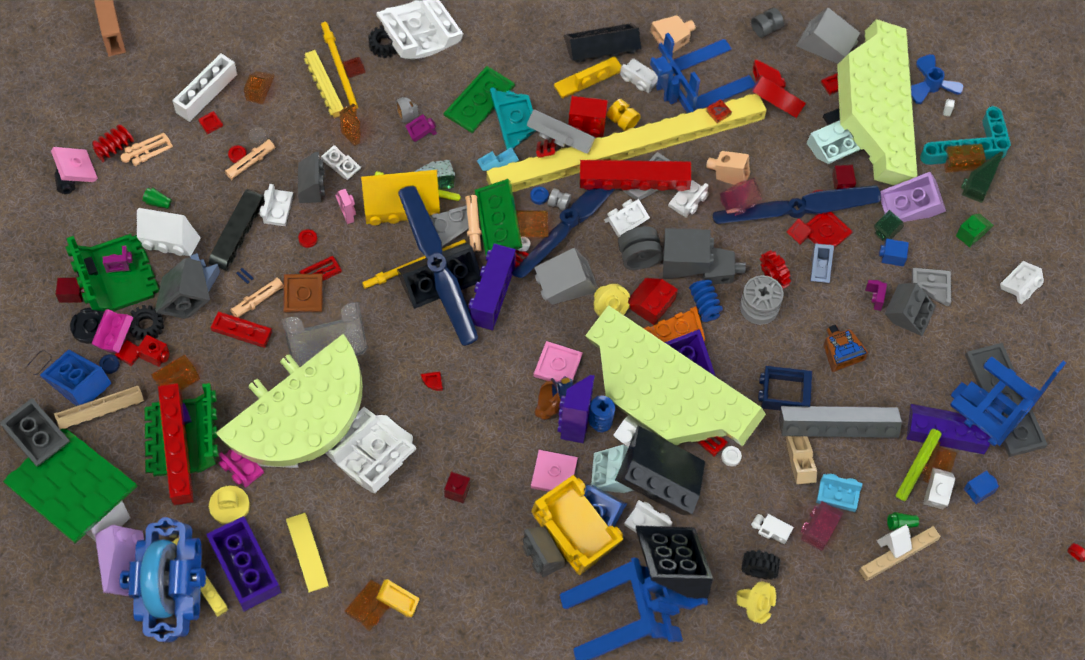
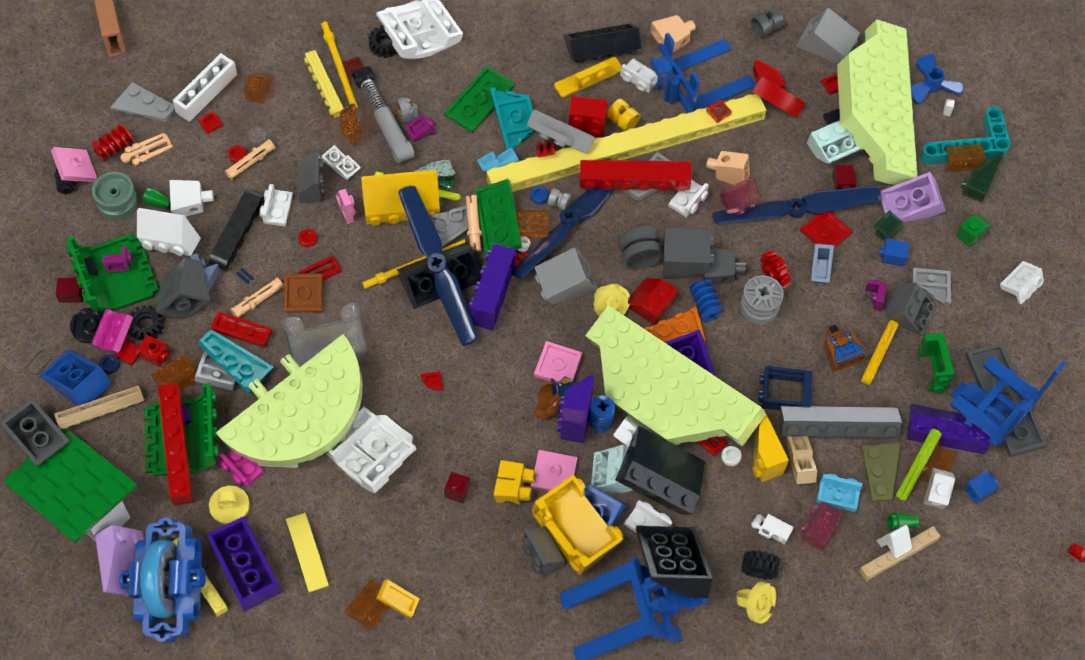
(115, 195): none -> sand green wheel
(143, 103): none -> light grey wing
(188, 197): none -> white torso
(213, 373): none -> light grey wing
(235, 360): none -> teal wing
(400, 147): none -> light grey piece
(511, 483): none -> yellow hips
(628, 217): white bracket -> none
(769, 454): none -> yellow slope
(799, 231): red tile -> none
(879, 352): none -> yellow axle
(881, 469): none -> olive wing
(936, 347): none -> green panel

